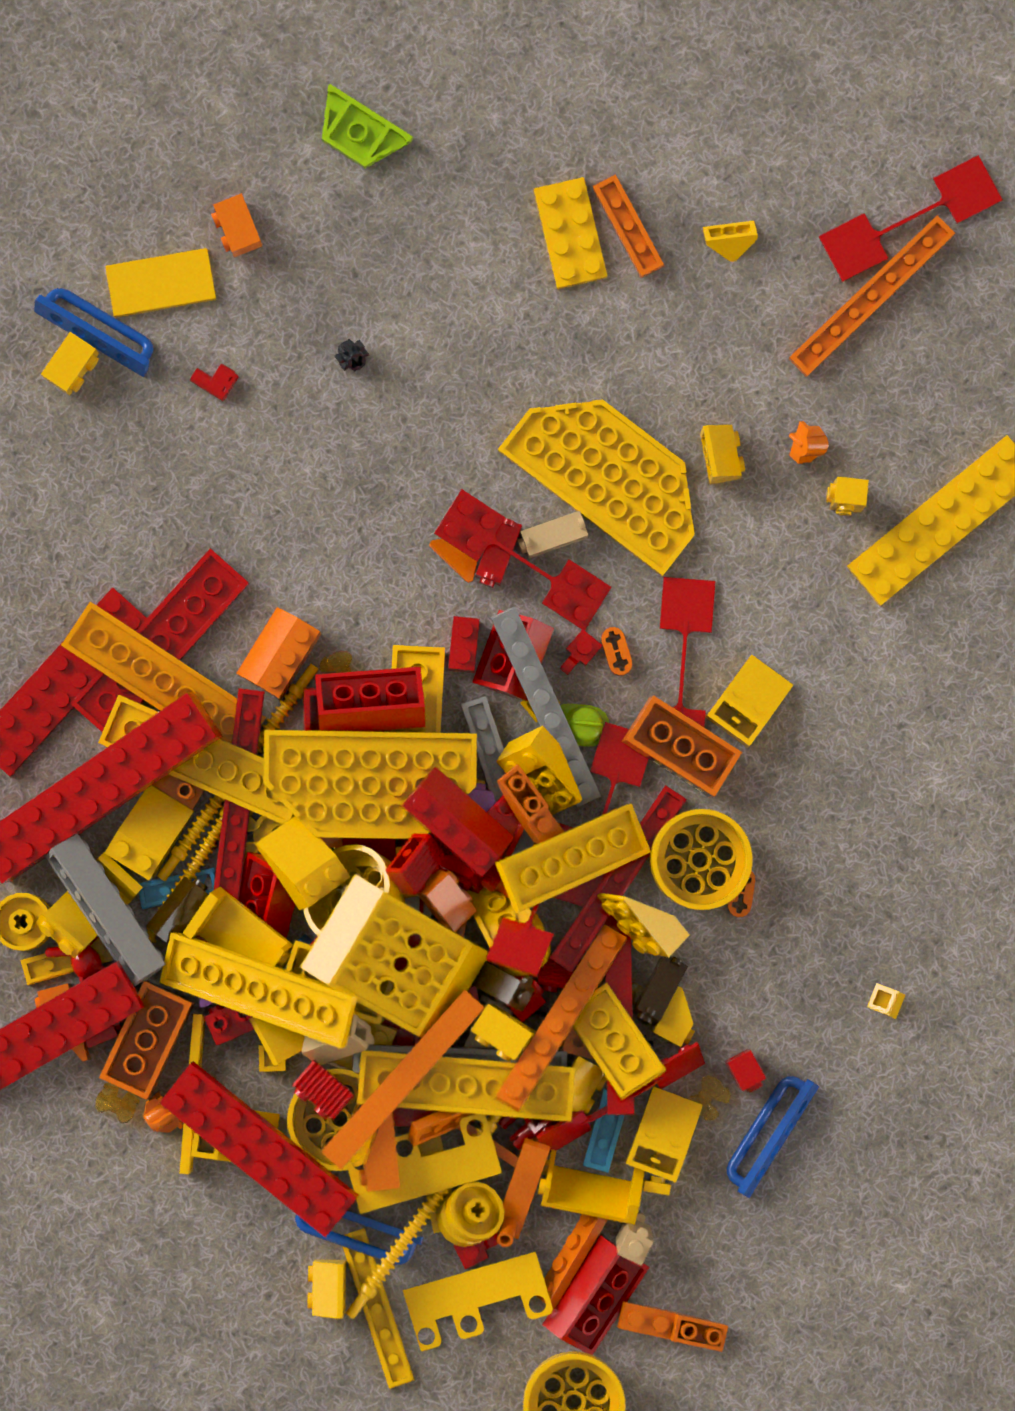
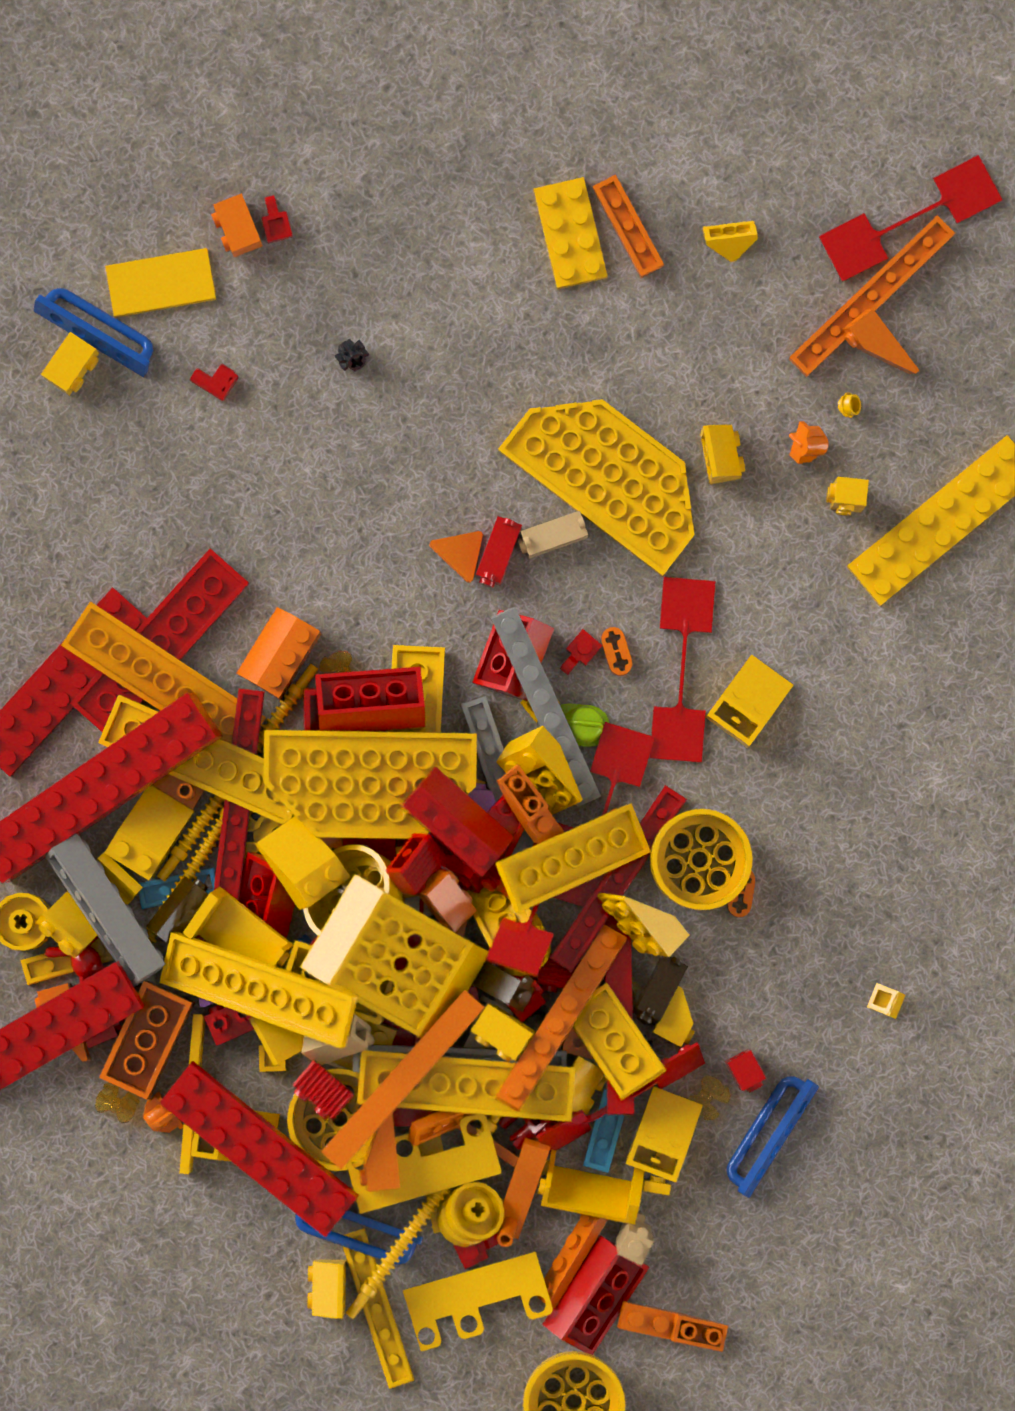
(276, 223): none -> red plate
(359, 130): lime wing -> none
(464, 644): red brick -> none
(473, 526): red hinge -> none
(682, 746): orange brick -> none
(849, 405): none -> yellow plate
(874, 338): none -> orange slope

